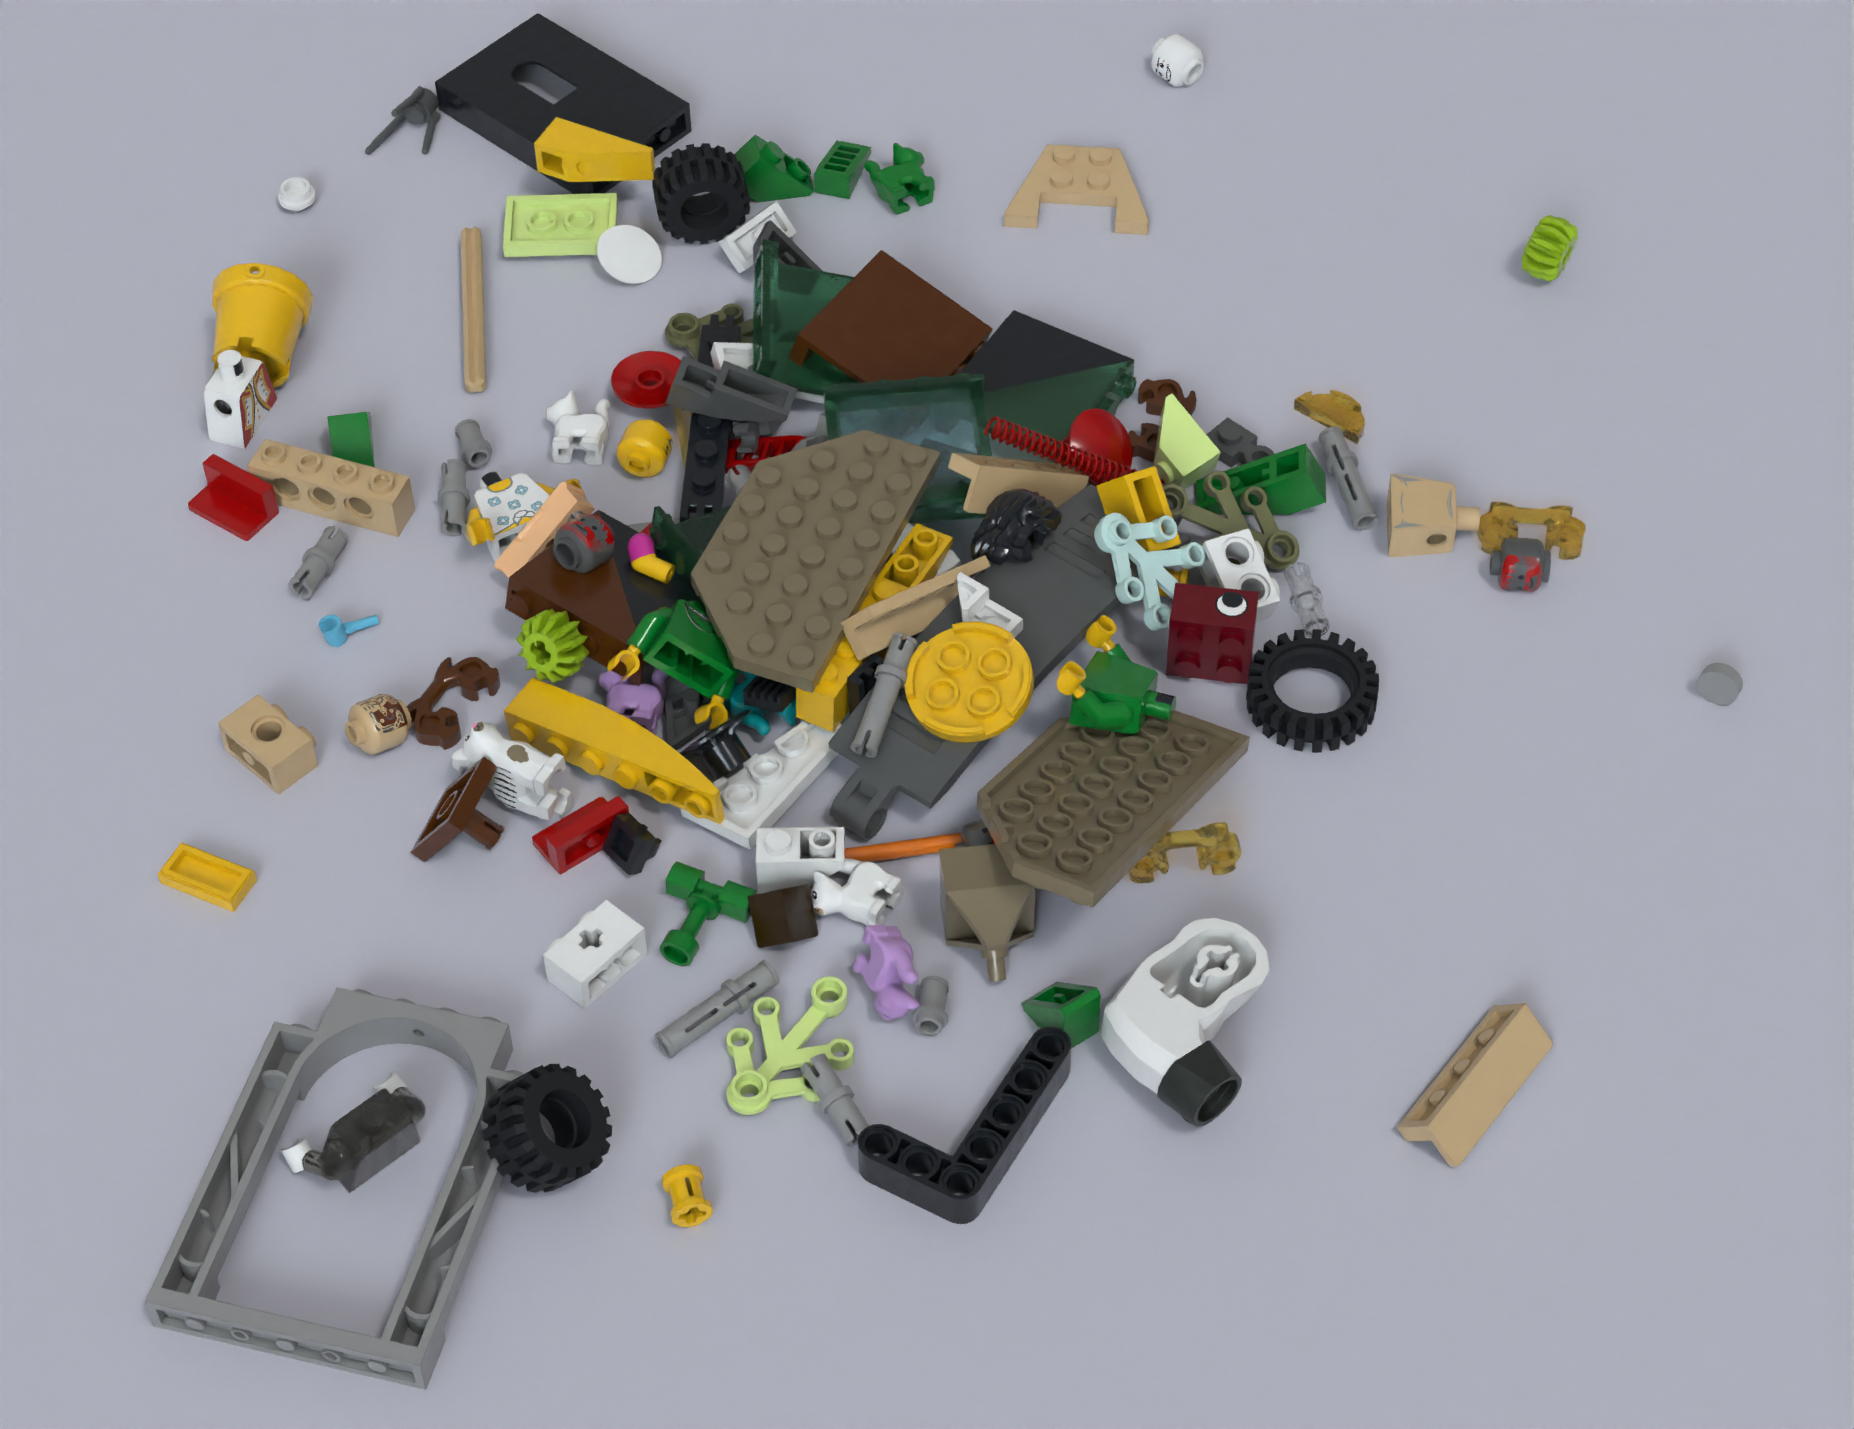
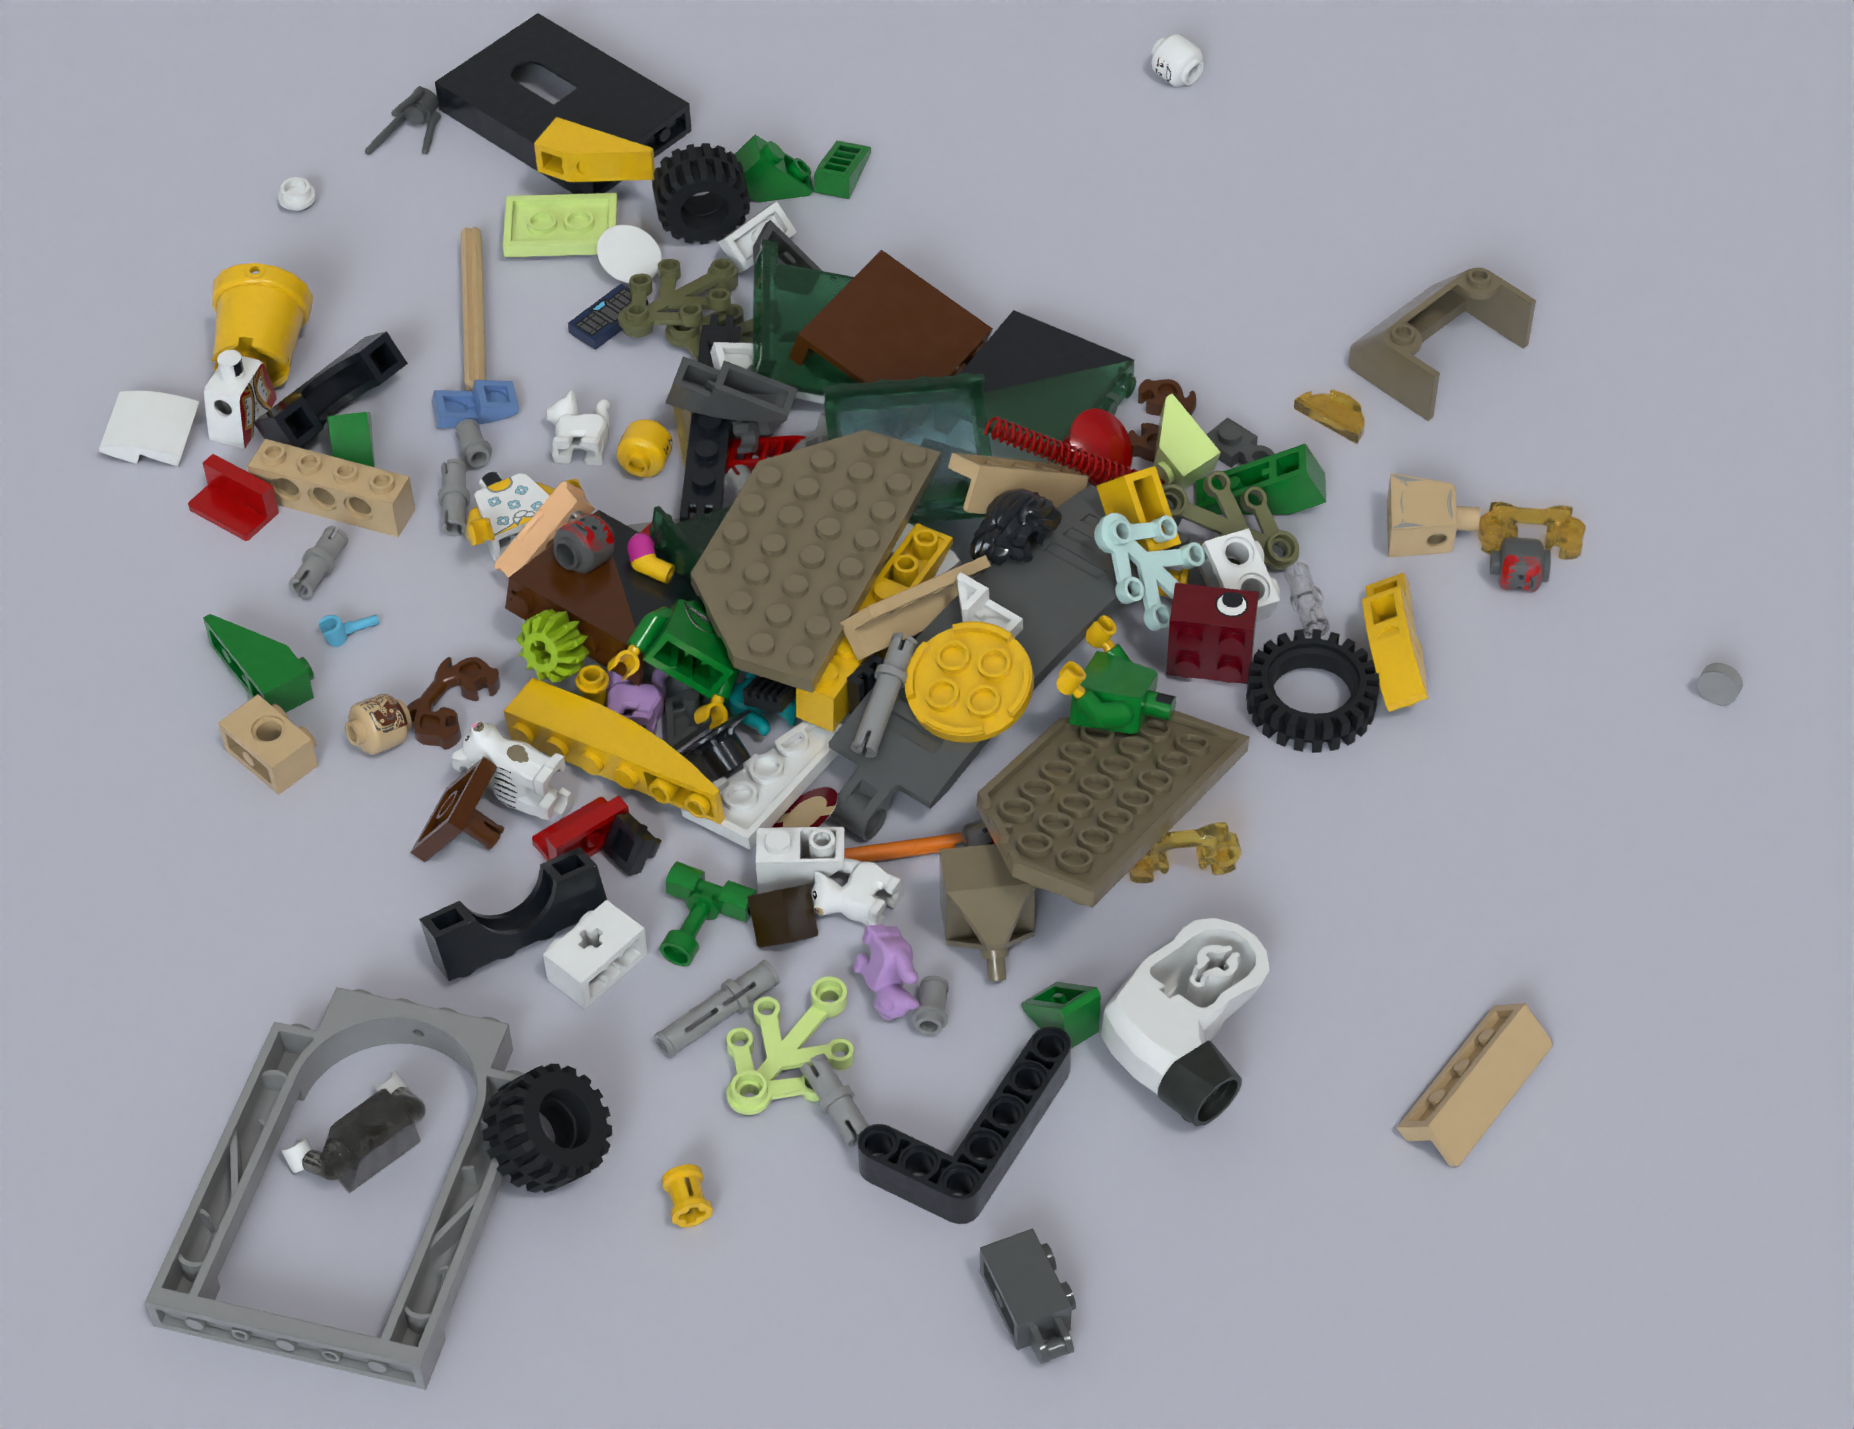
(149, 426): none -> white slope
(207, 877): yellow tile -> none
(261, 664): none -> green slope
(350, 375): none -> black arch
(468, 940): none -> black arch
(485, 403): none -> medium blue slope
(592, 683): none -> yellow pin
(600, 320): none -> tile
(639, 319): none -> olive plant
(645, 378): red dish -> none
(810, 809): none -> tan sticker
(902, 179): green animal -> none
(1029, 1294): none -> dark grey brick
(1079, 178): tan wing -> none
(1360, 509): light grey pin -> none
(1388, 350): none -> dark tan windscreen
(1394, 642): none -> yellow slope
(1549, 248): lime gear -> none

